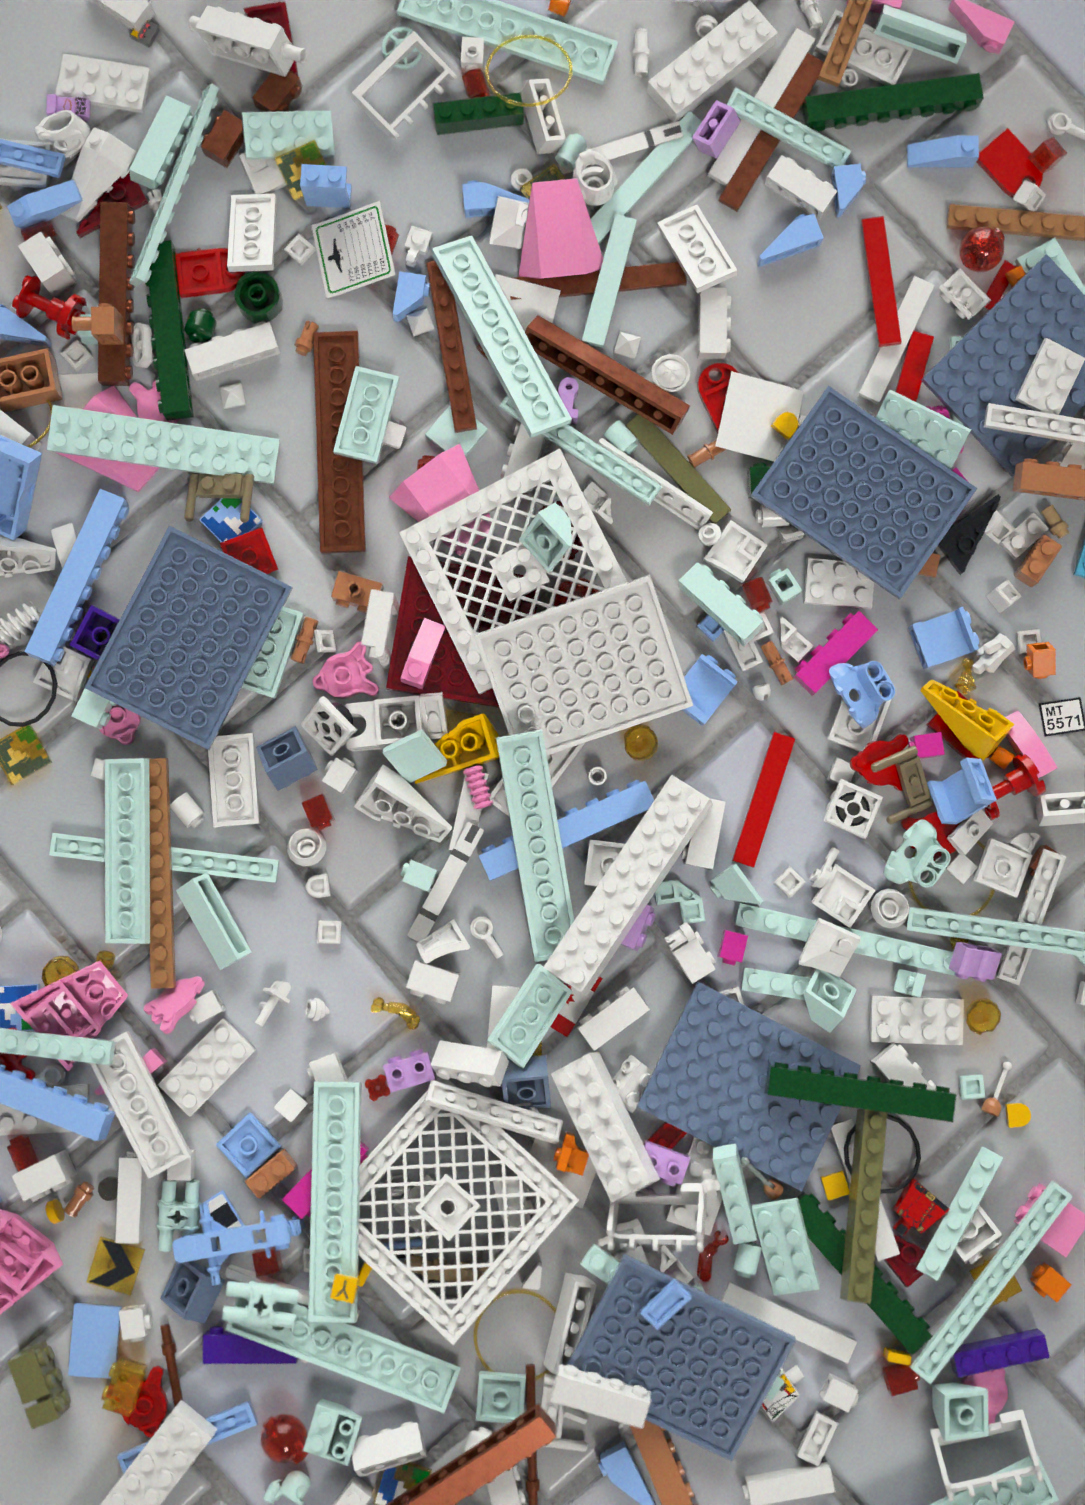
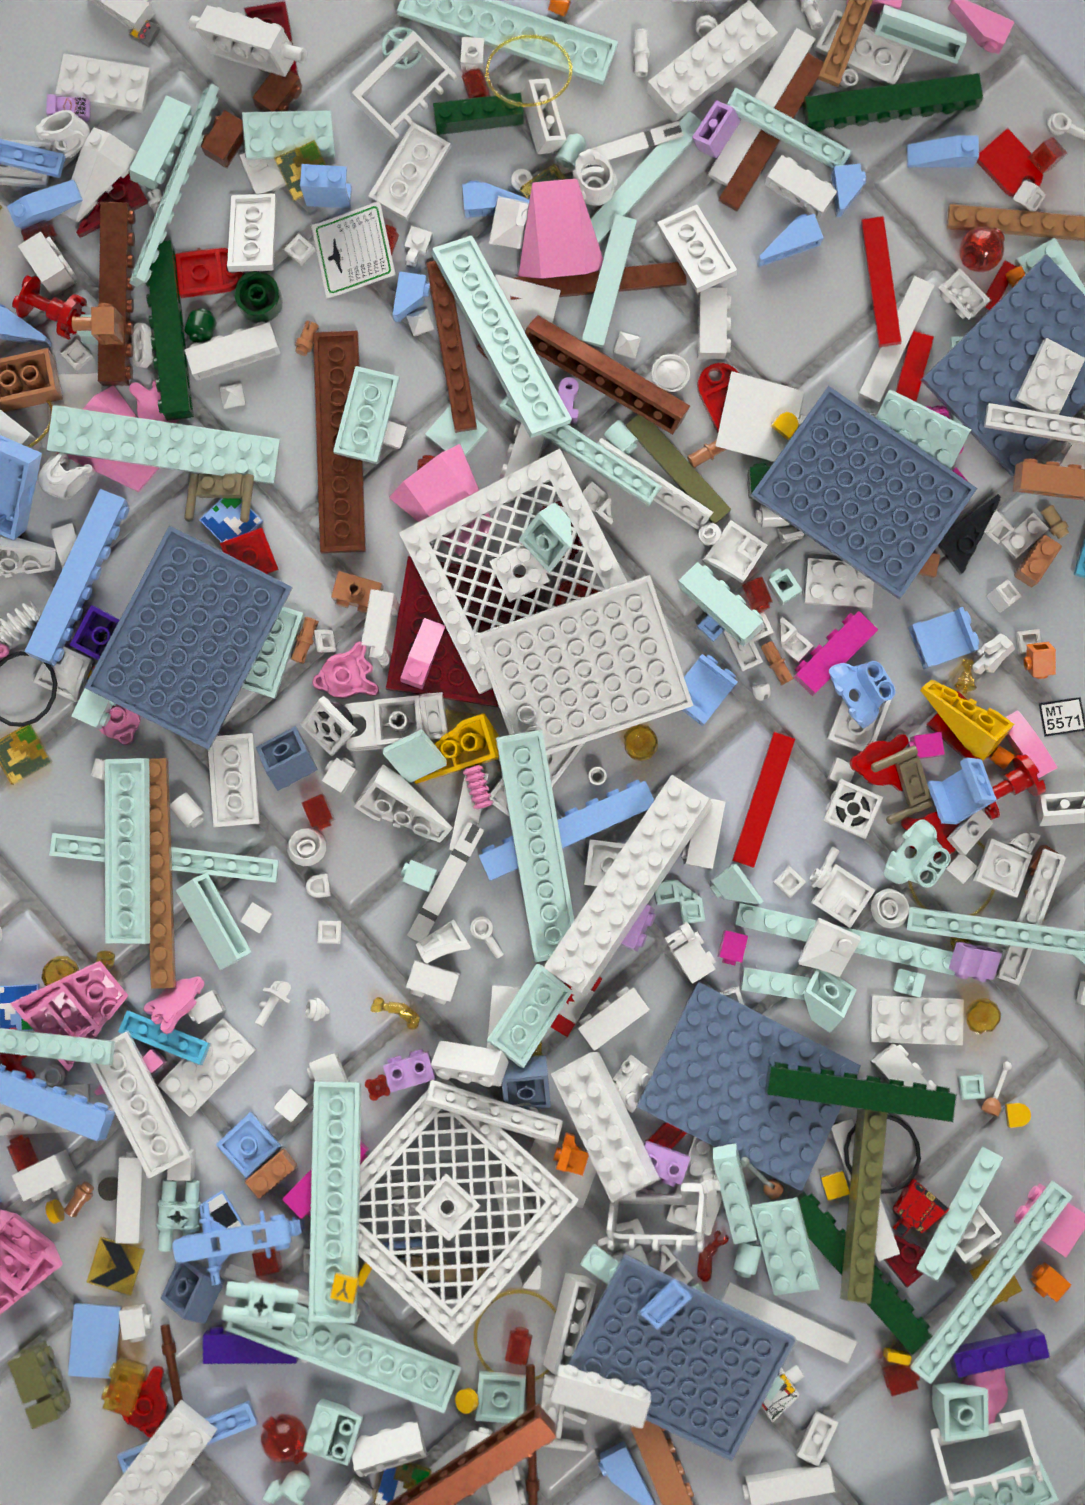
(59, 482): none -> white helmet
(174, 1042): none -> medium azure plate
(256, 917): none -> white tile
(409, 171): none -> white plate
(466, 1400): none -> yellow tile
(518, 1346): none -> clear red brick
(839, 1393): white brick -> none

